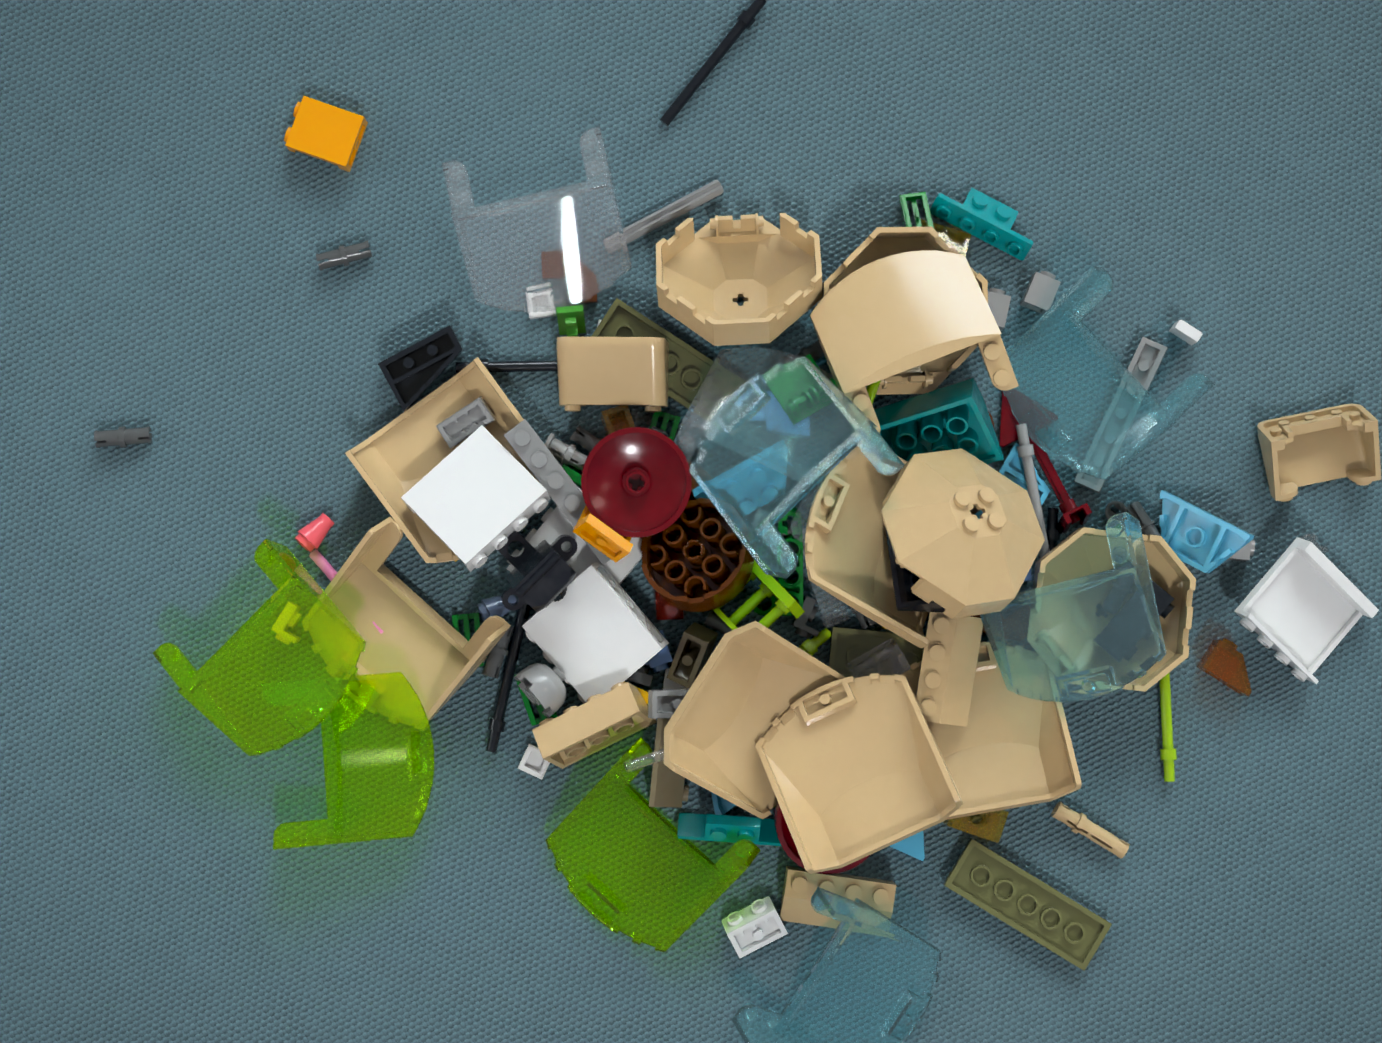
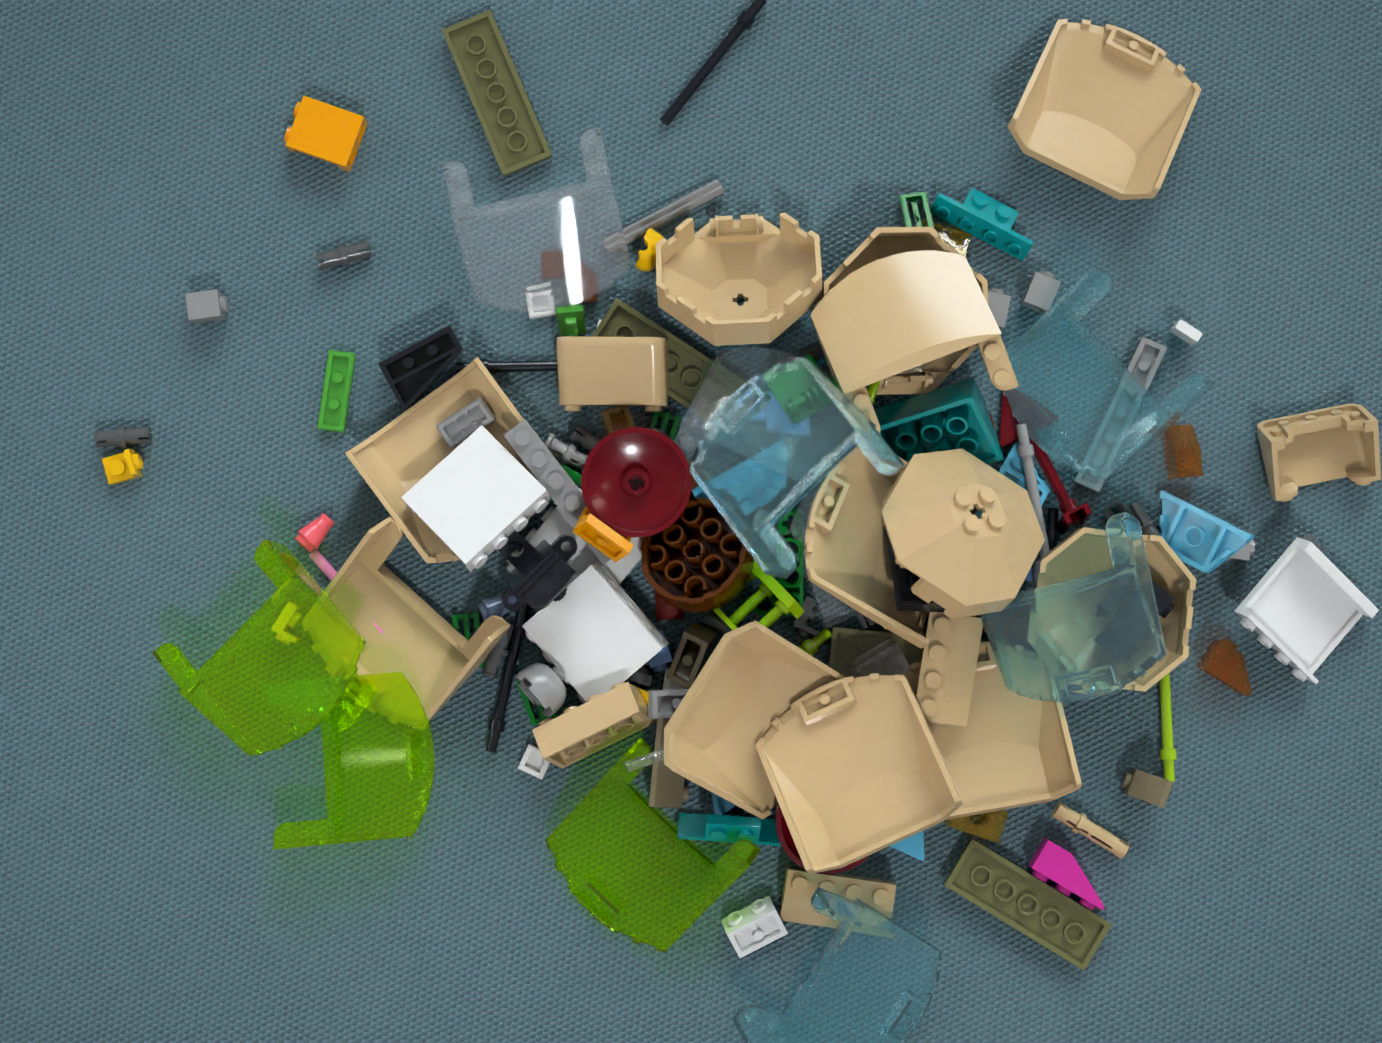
(123, 466): none -> yellow bracket
(206, 306): none -> light grey brick
(336, 391): none -> bright green tile
(497, 93): none -> olive plate
(647, 258): none -> yellow hair
(1061, 867): none -> dark pink slope
(1105, 109): none -> tan windscreen
(1146, 787): none -> dark tan slope
(1183, 453): none -> clear orange slope

